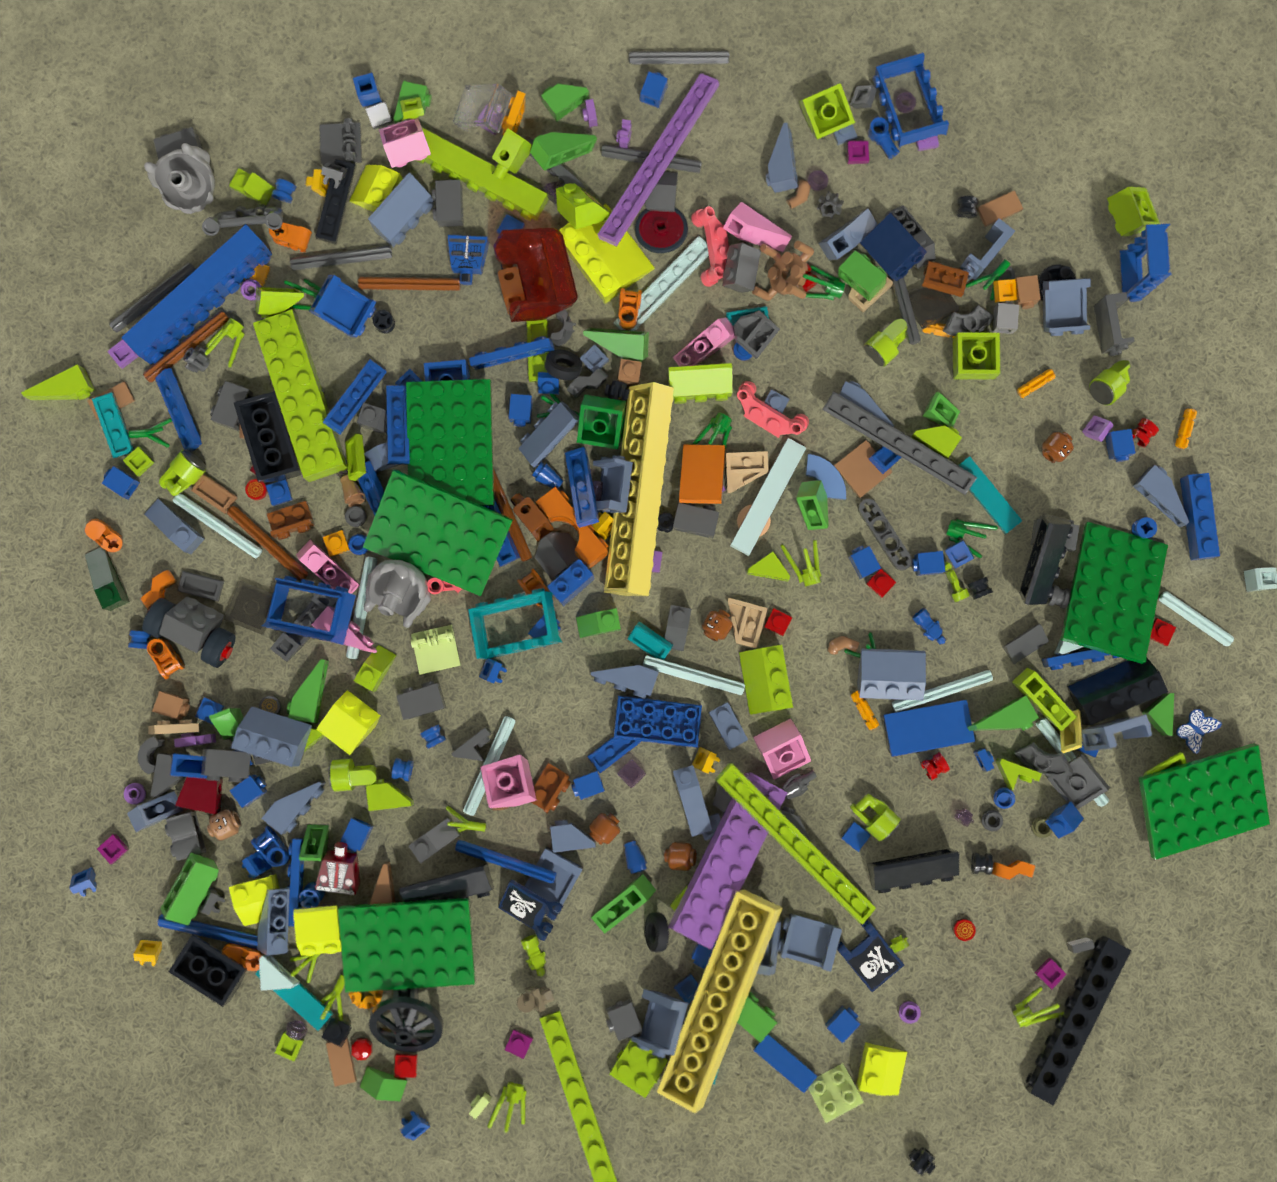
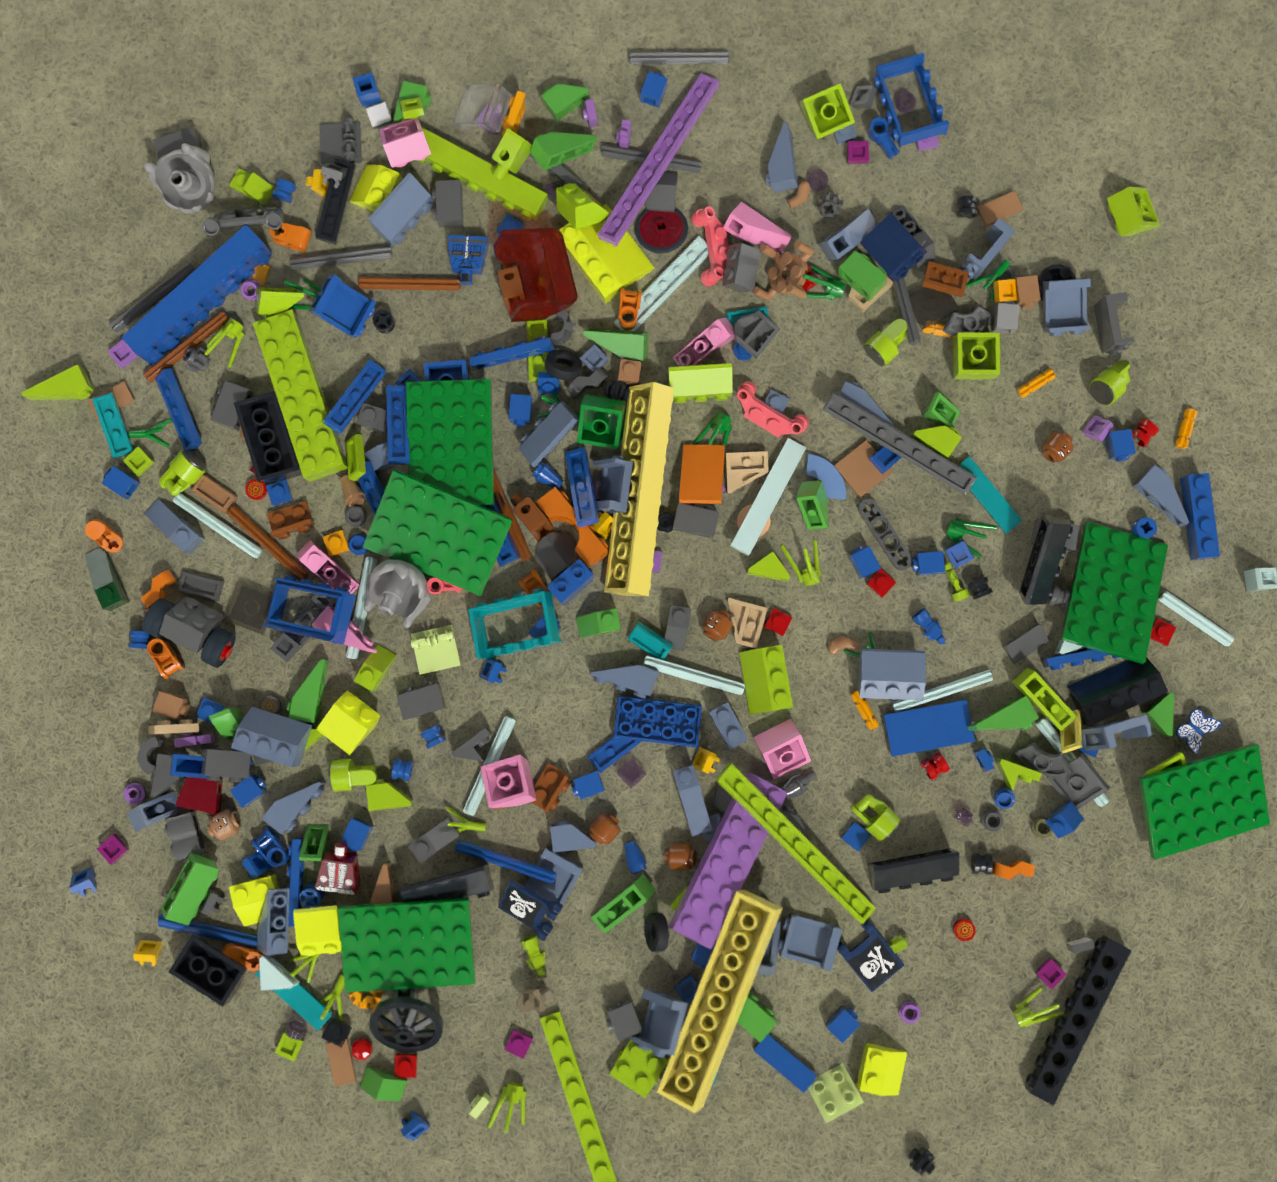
(1154, 244): blue window -> none

